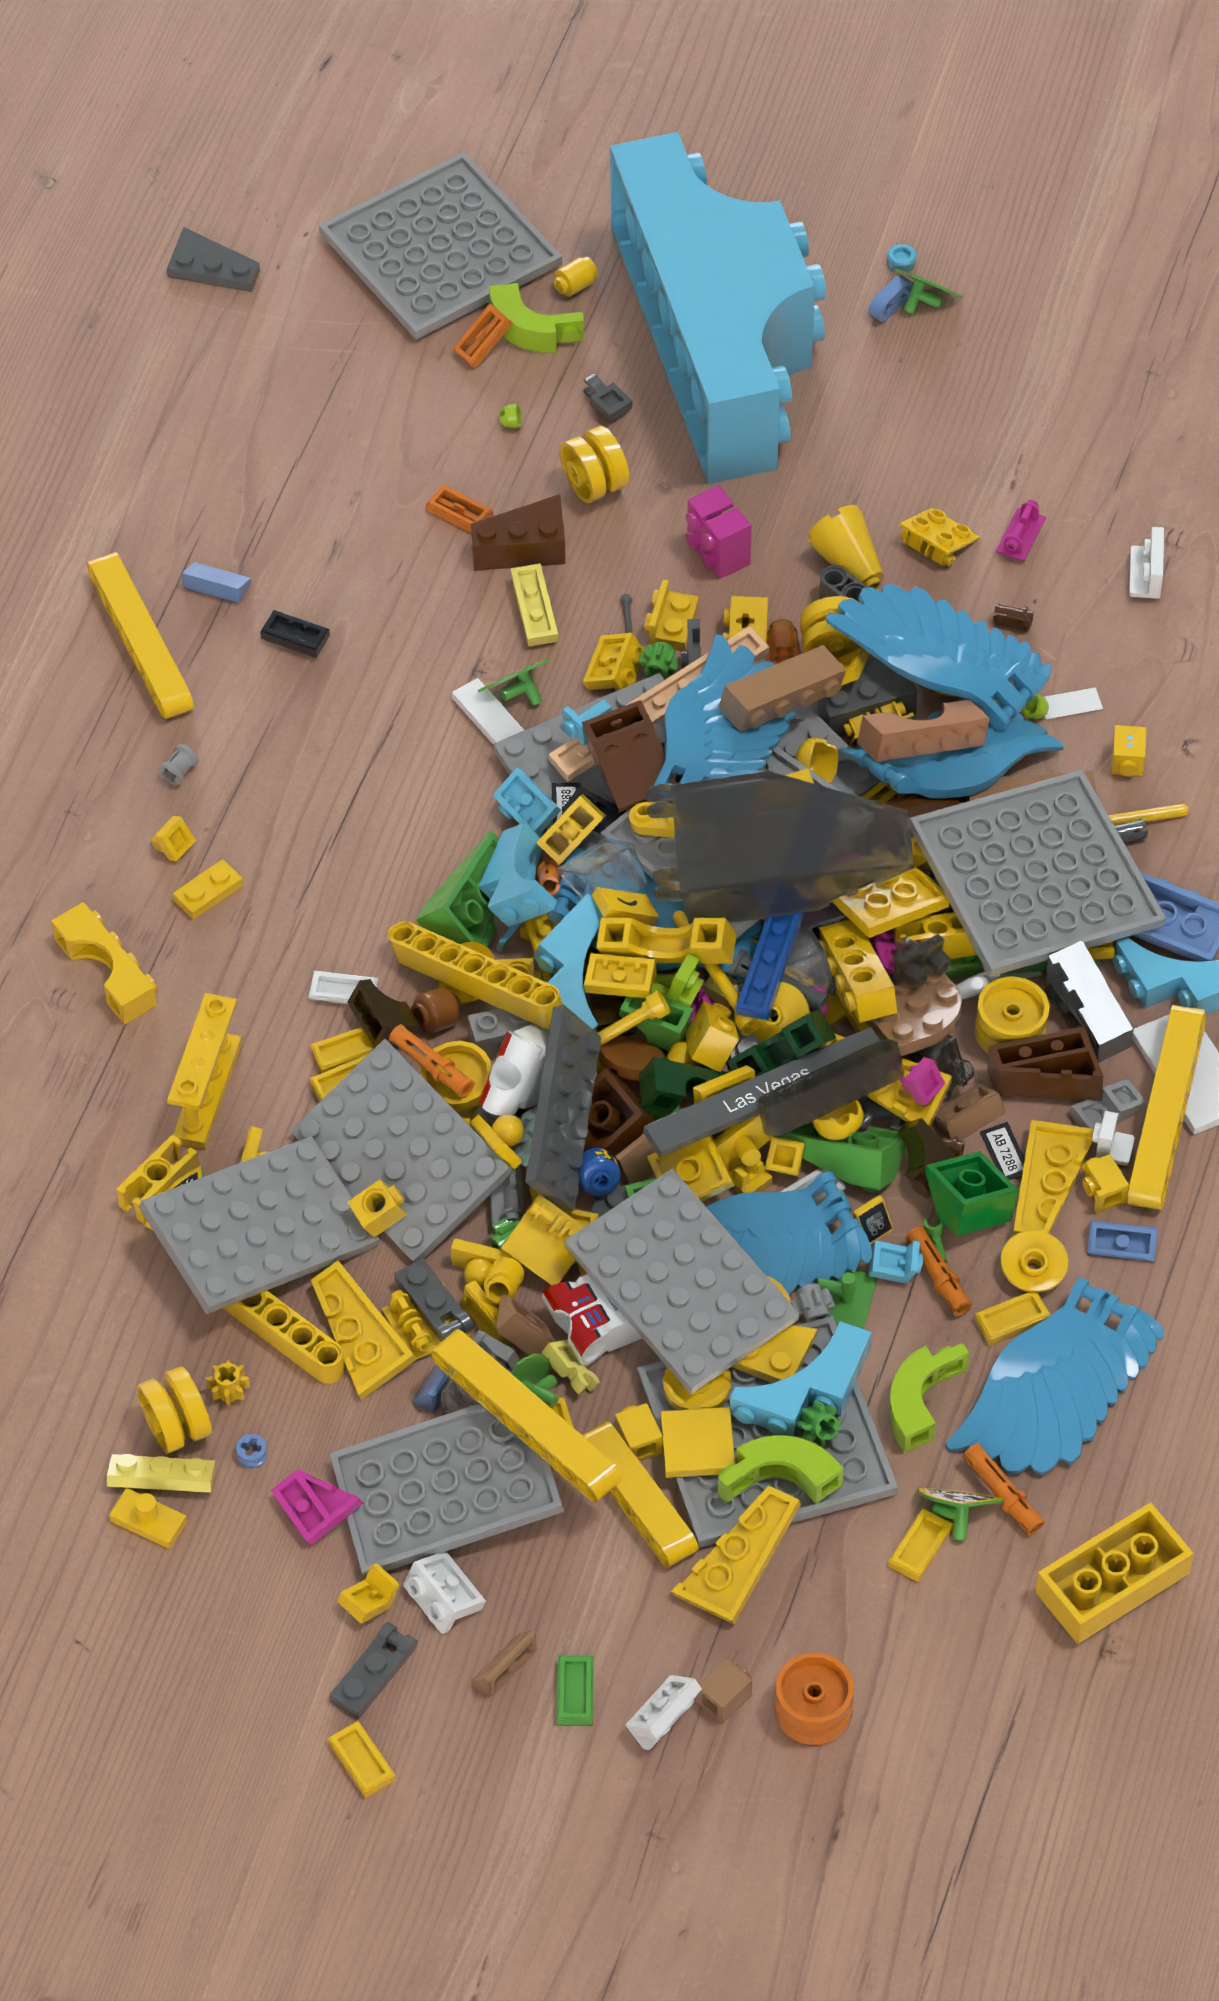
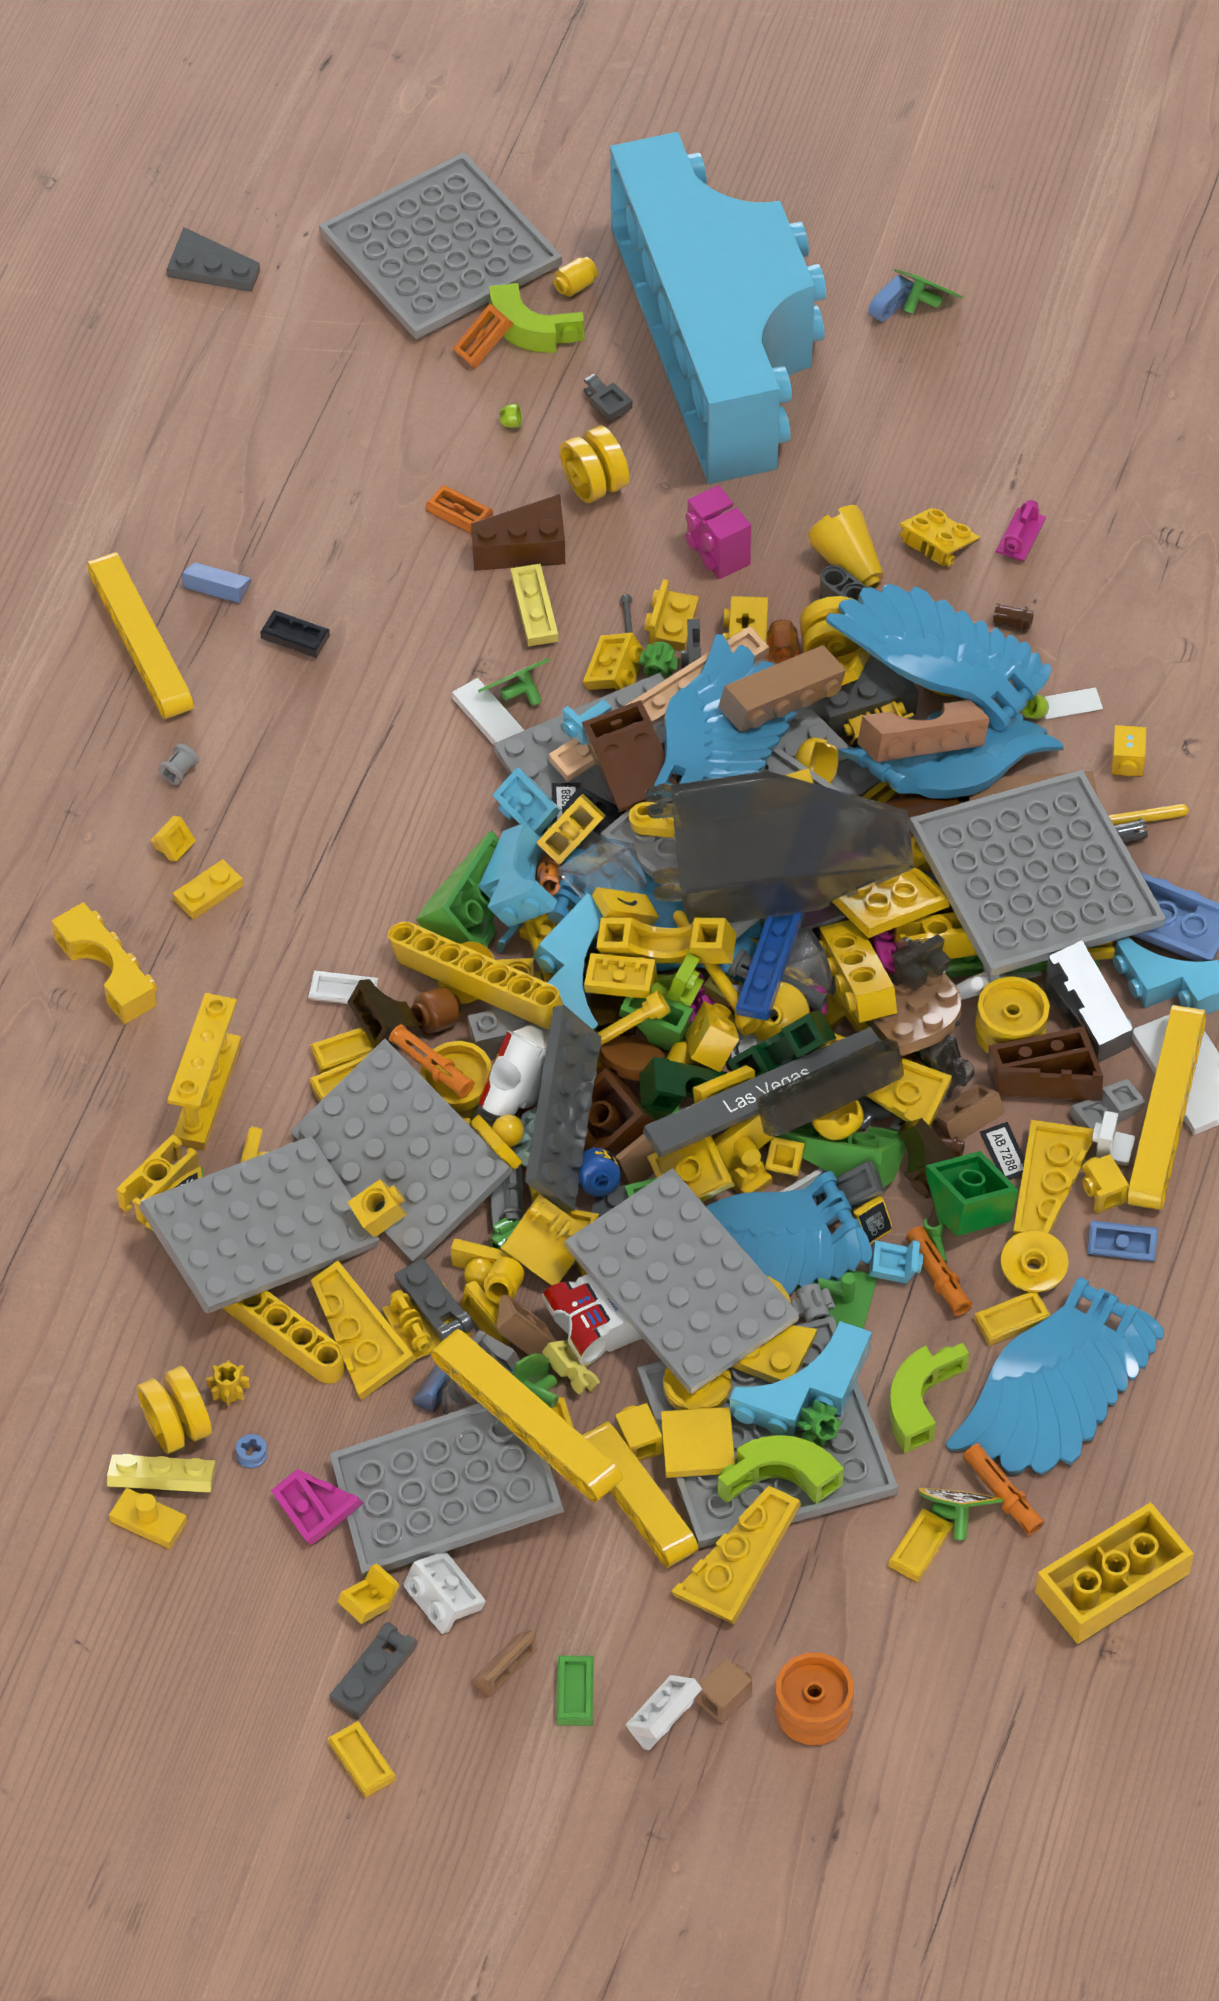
(858, 1184): none -> dark grey tile
(901, 257): medium azure tile -> none
(923, 1081): dark pink tile -> none
(1147, 566): white bracket -> none

